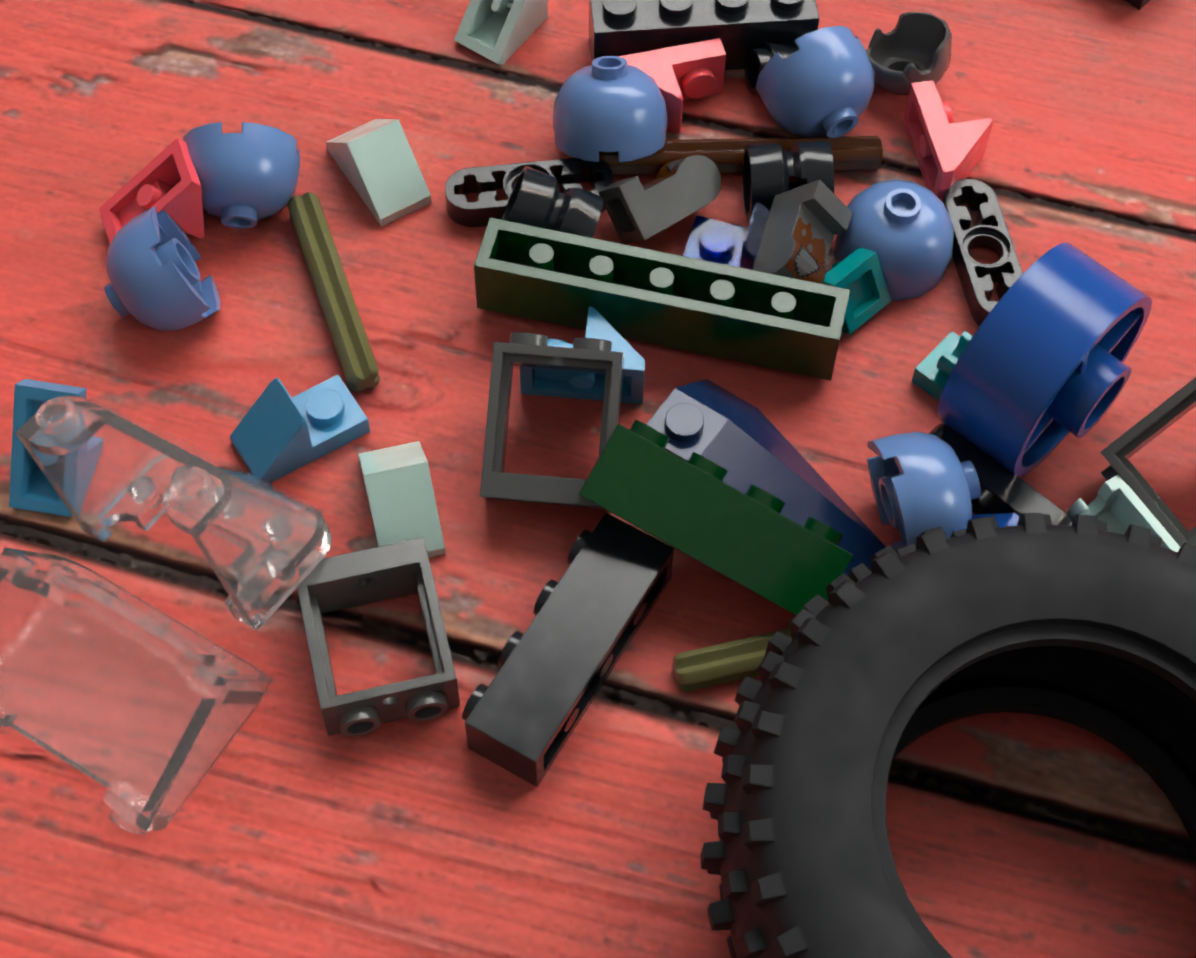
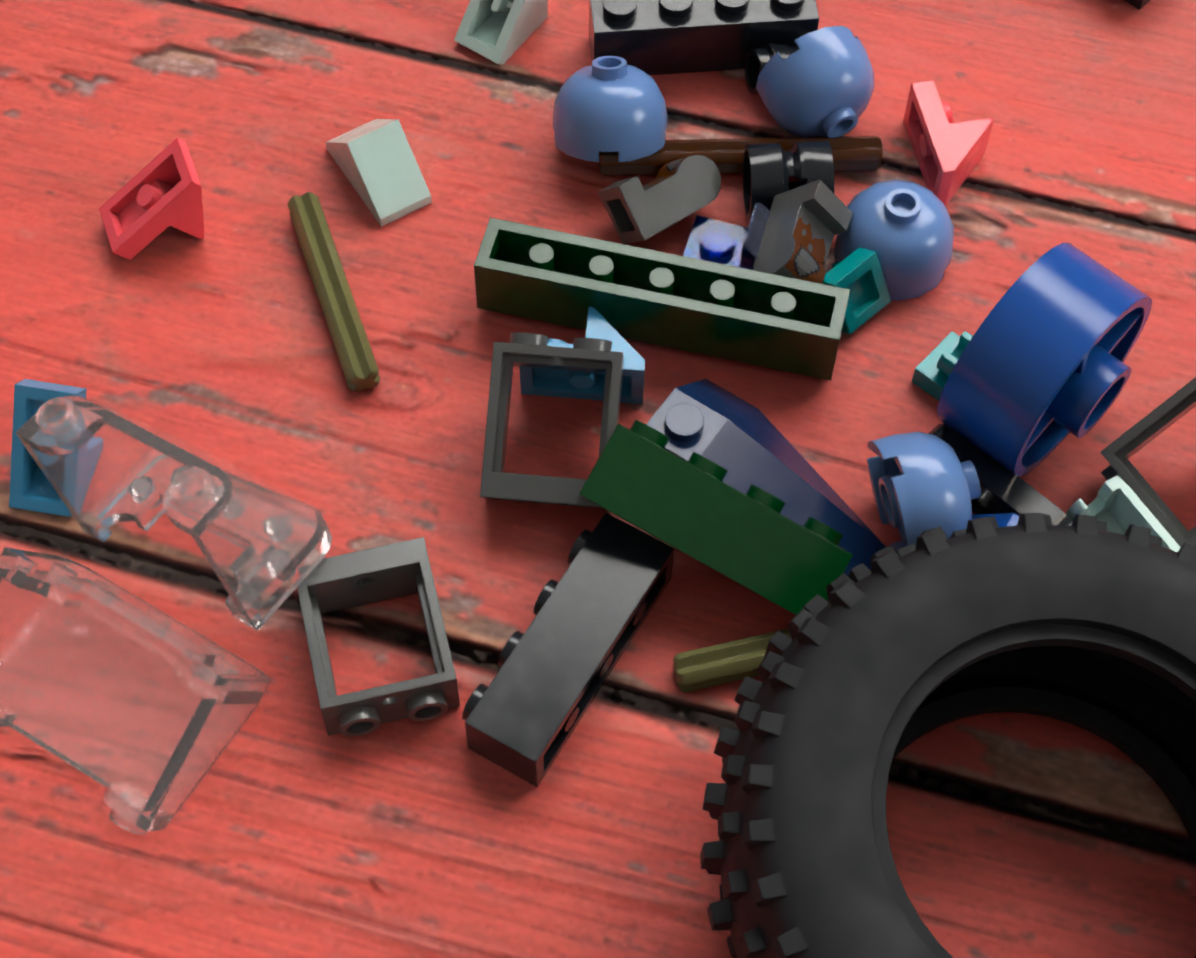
(157, 274): medium blue cylinder -> none
(244, 173): medium blue cylinder -> none
(292, 432): dark azure slope -> none
(402, 496): light aqua slope -> none
(488, 179): black beam -> none
(540, 204): black wheel -> none
(683, 73): coral slope -> none
(911, 52): dark grey hair -> none
(988, 231): black beam -> none

